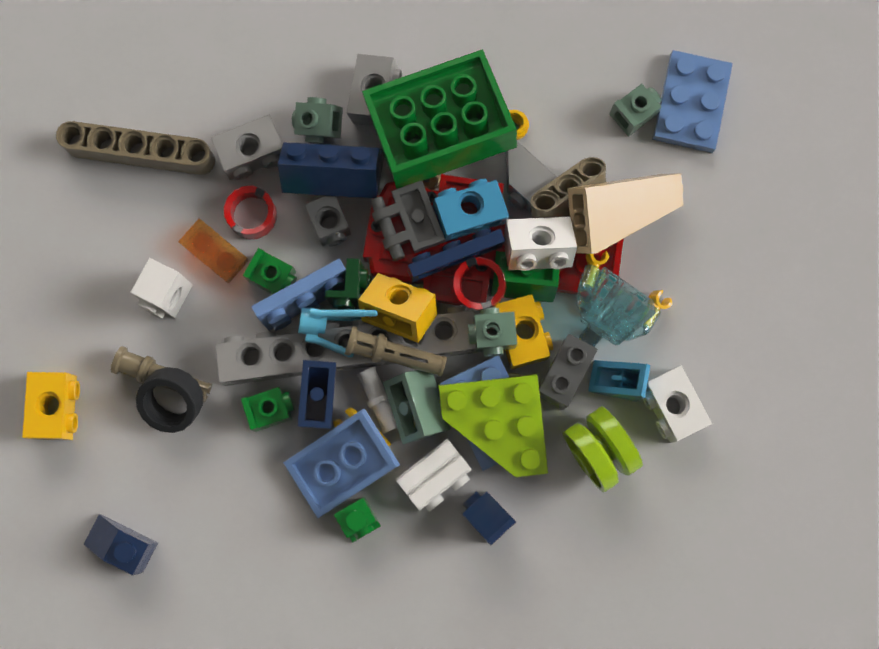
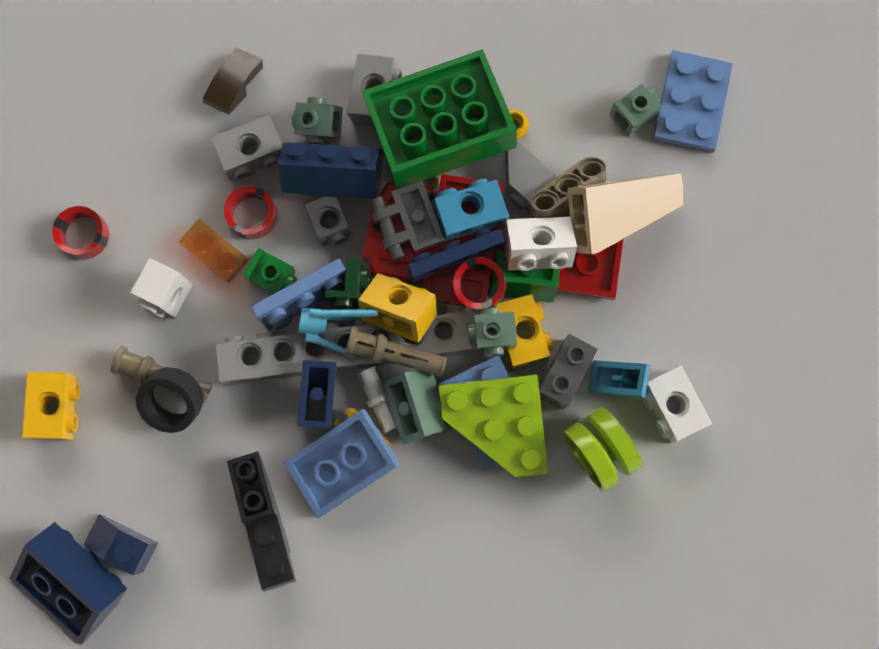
(64, 220): none -> red piece
(67, 582): none -> dark blue slope
(124, 139): dark tan beam -> none
(231, 79): none -> dark brown slope
(258, 418): green brick -> none
(262, 521): none -> black slope
(357, 520): green brick -> none
(434, 475): white brick -> none
(487, 516): dark blue slope -> none
(613, 306): clear light blue torso -> none

